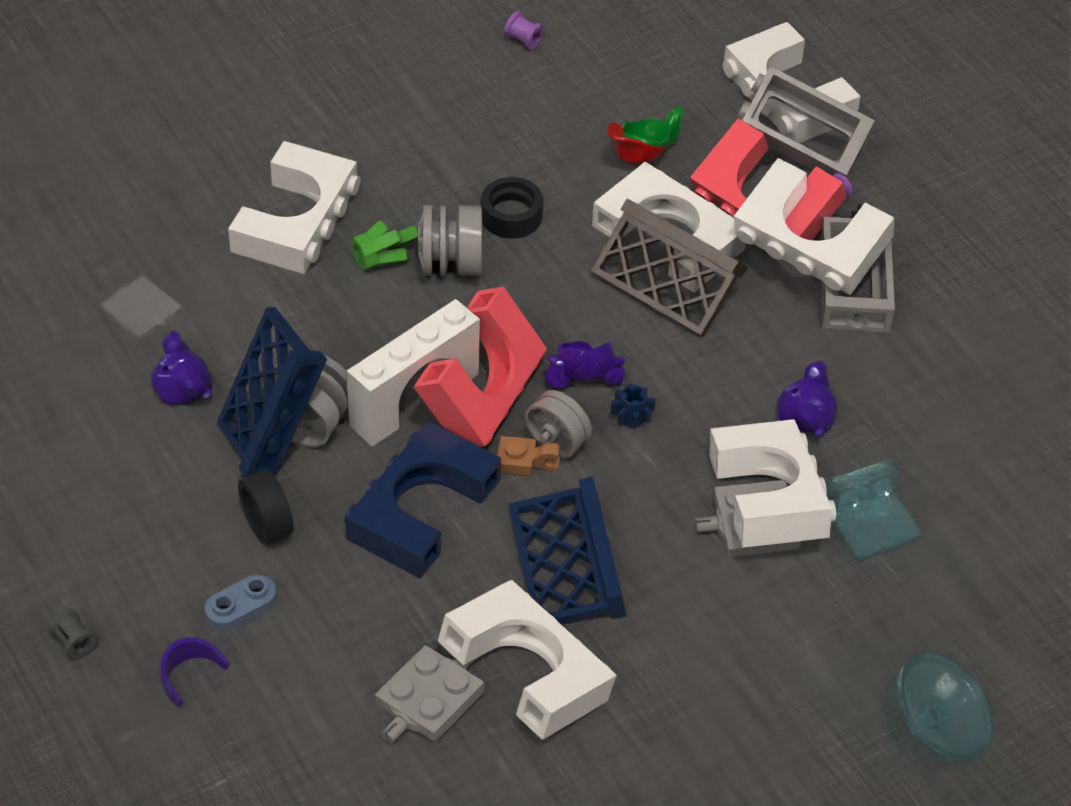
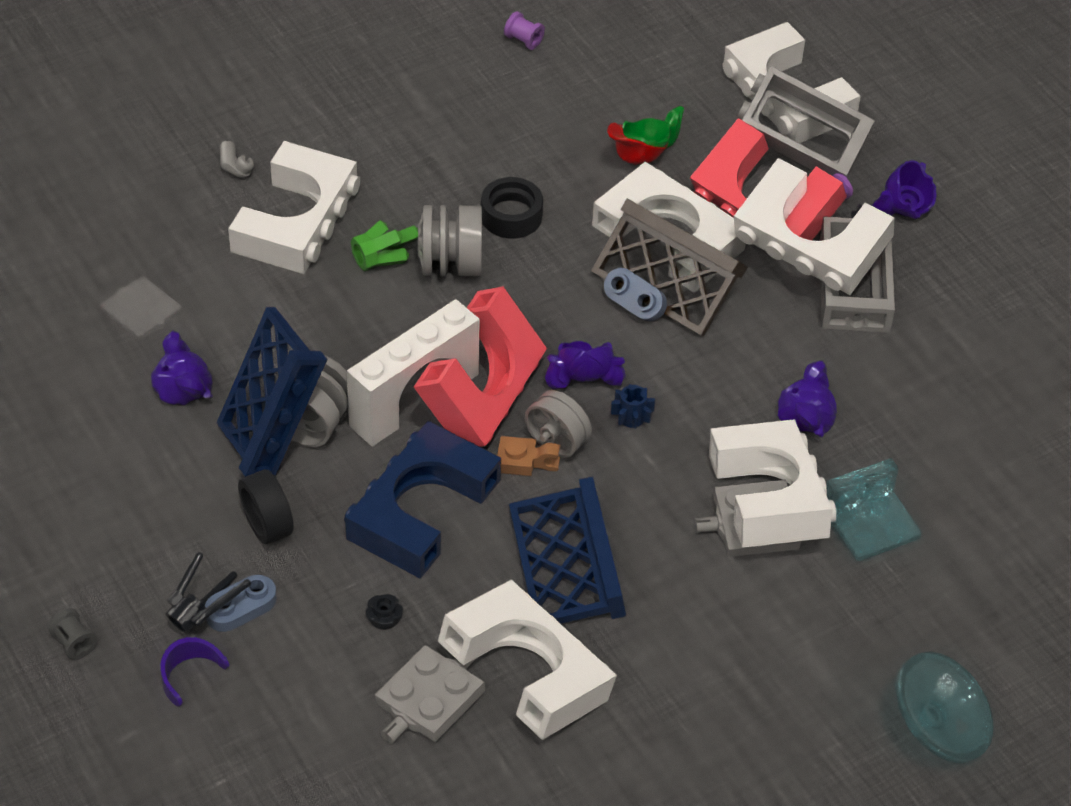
(189, 610): none -> black plant
(232, 164): none -> light grey arm
(384, 618): none -> black plate
(633, 293): none -> sand blue plate
(908, 191): none -> dark purple hair

